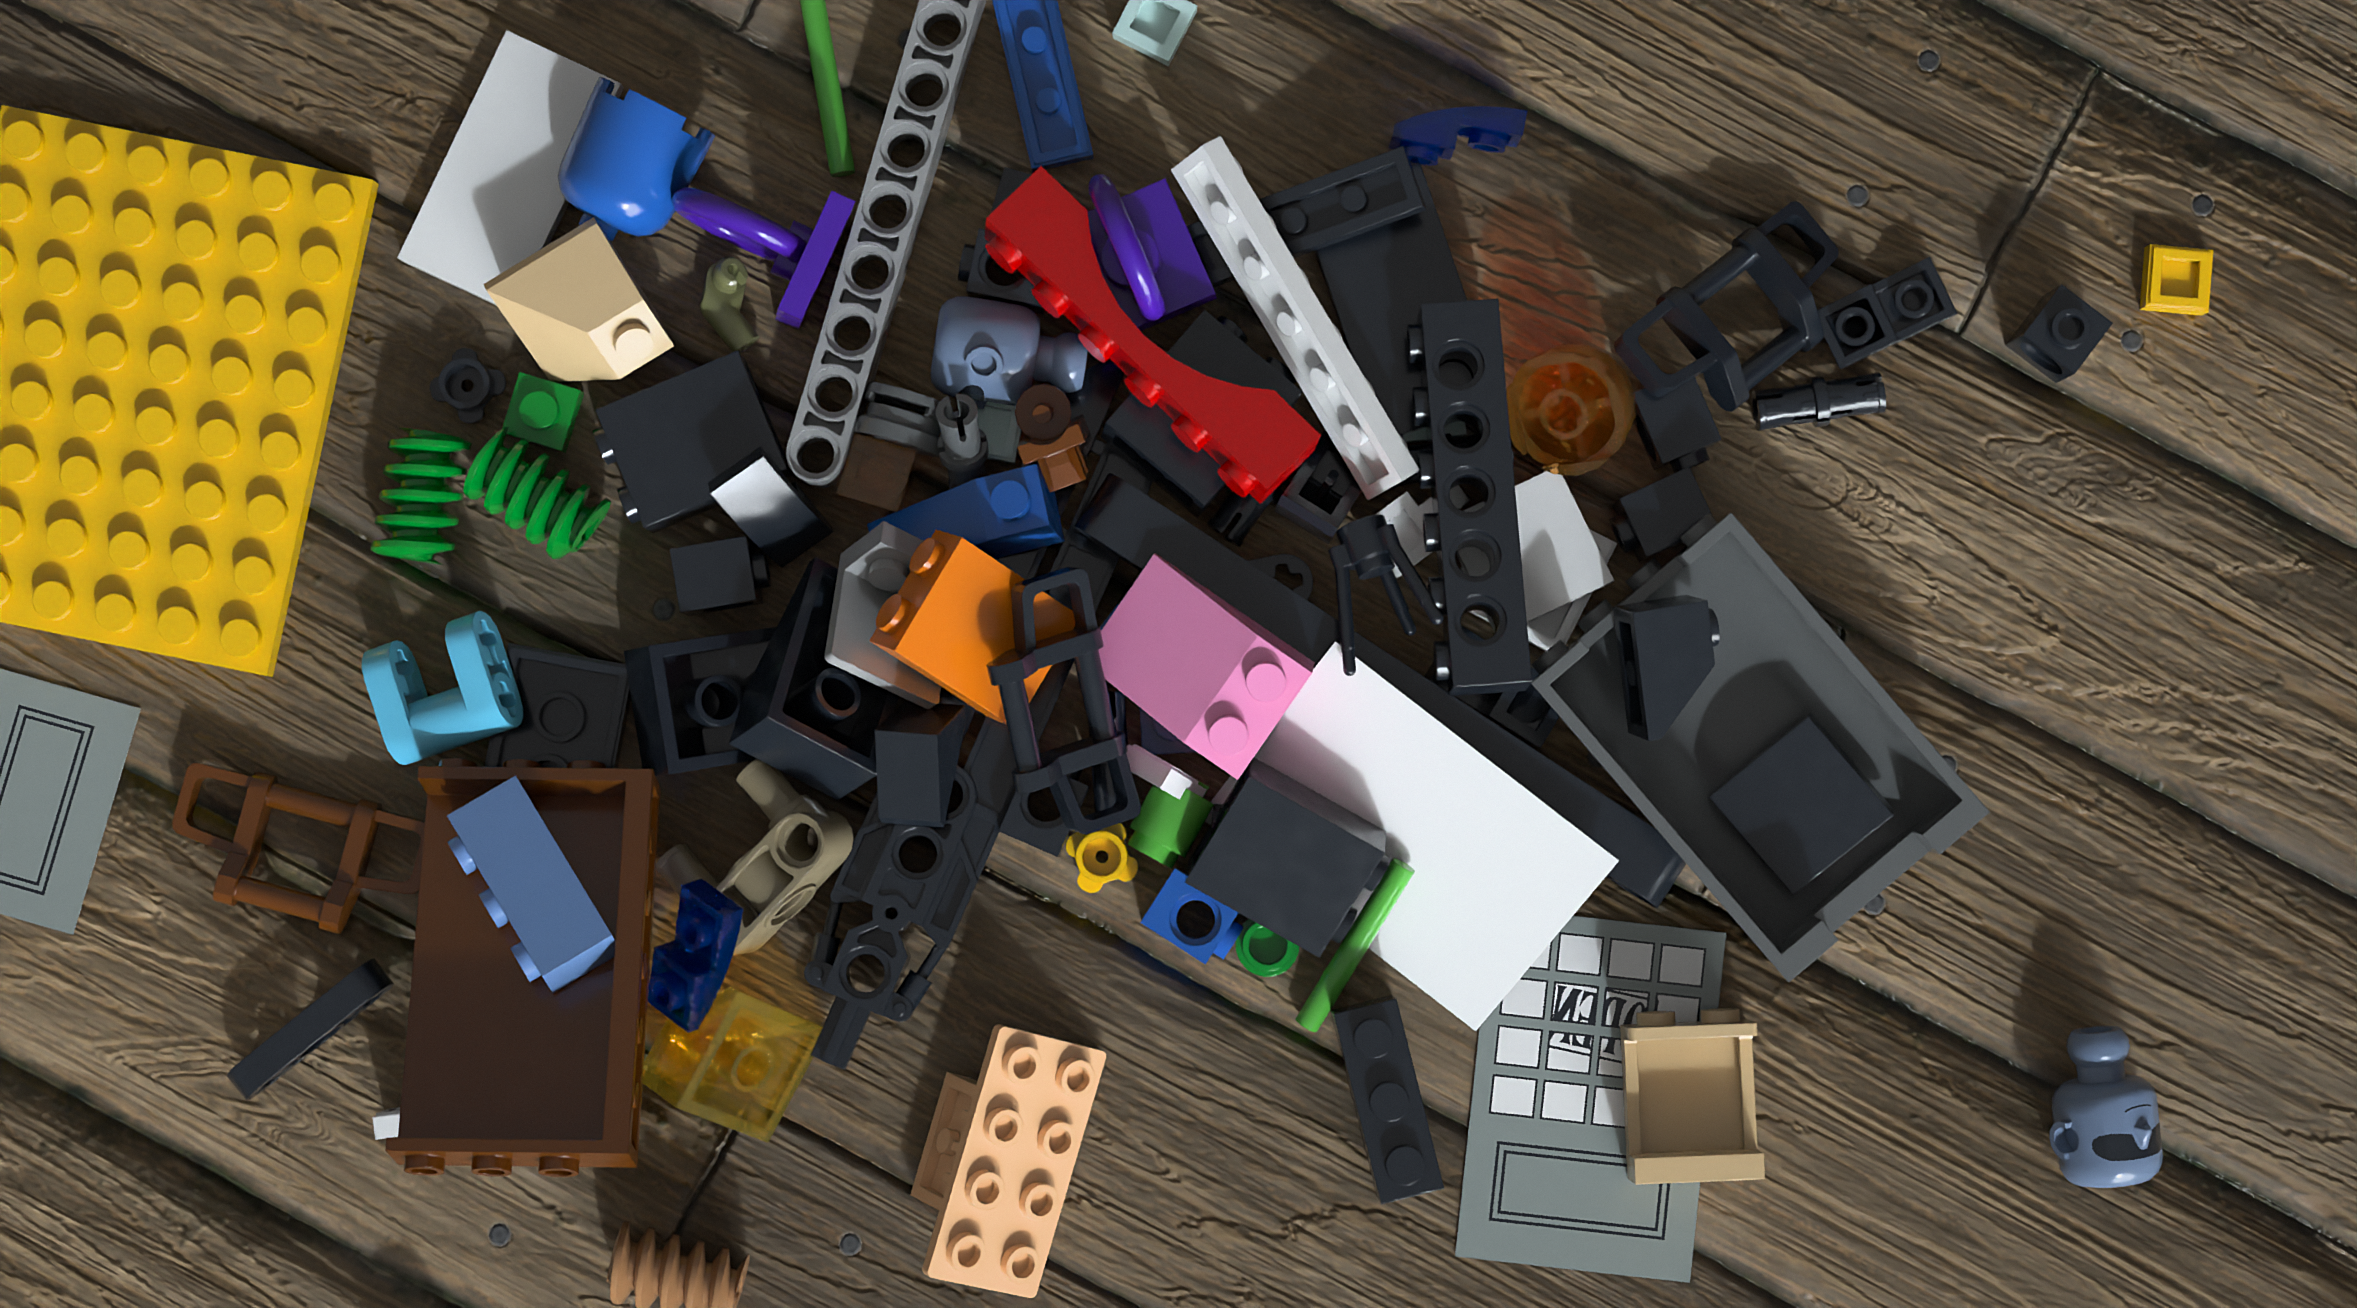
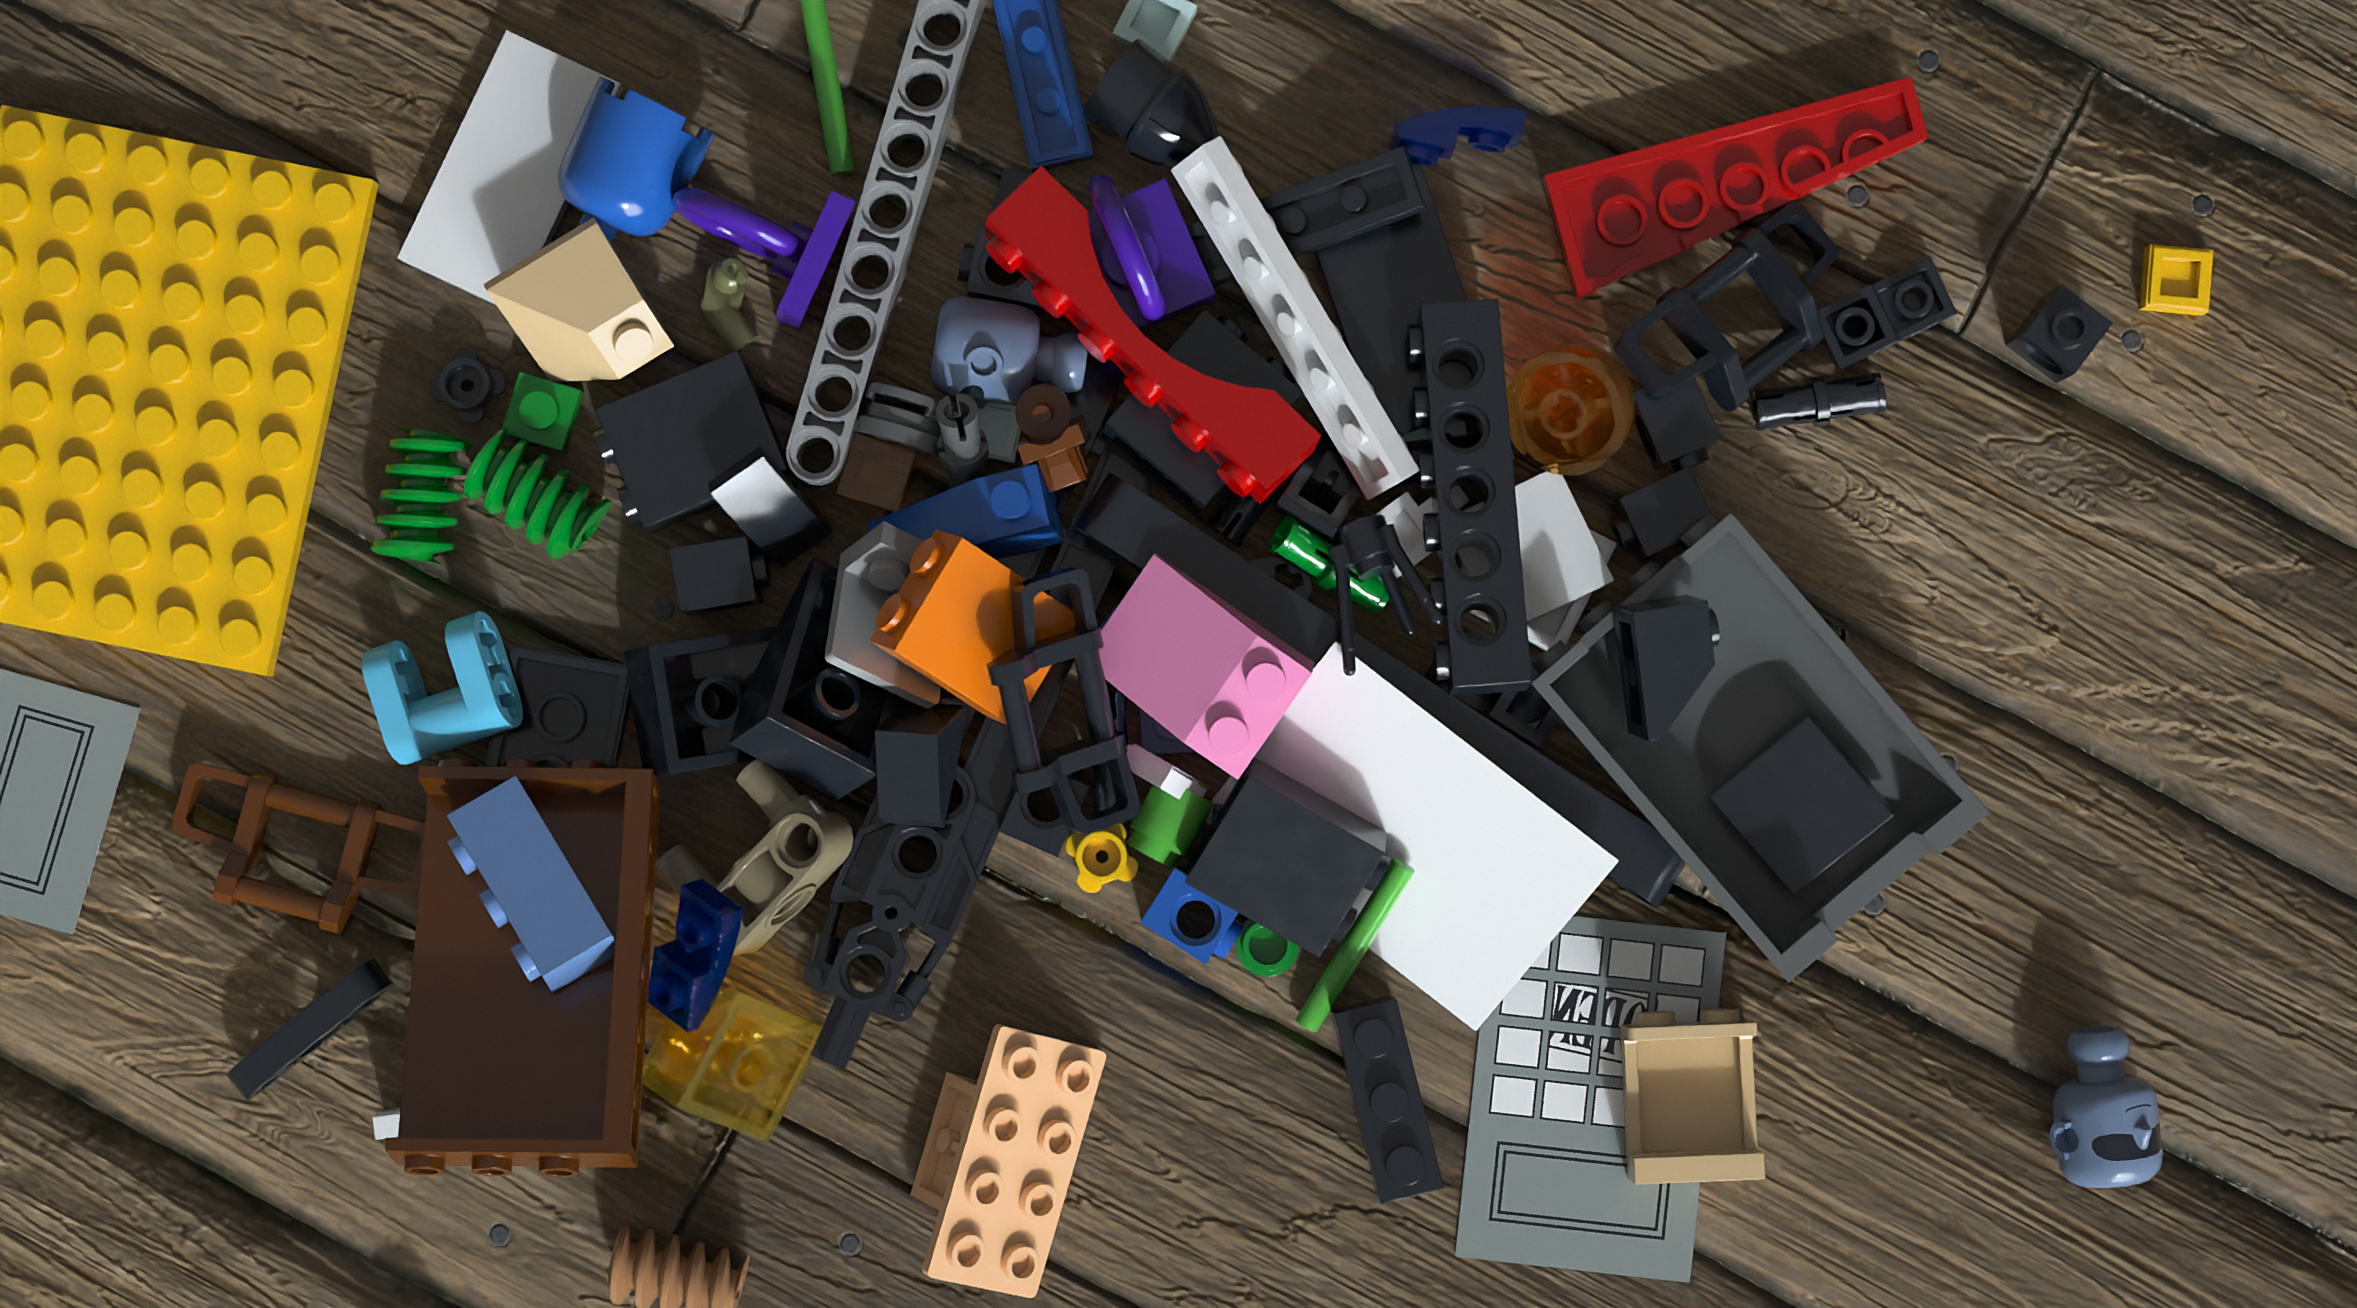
(1152, 106): none -> black helmet
(1311, 554): none -> green pin
(1680, 193): none -> red wing

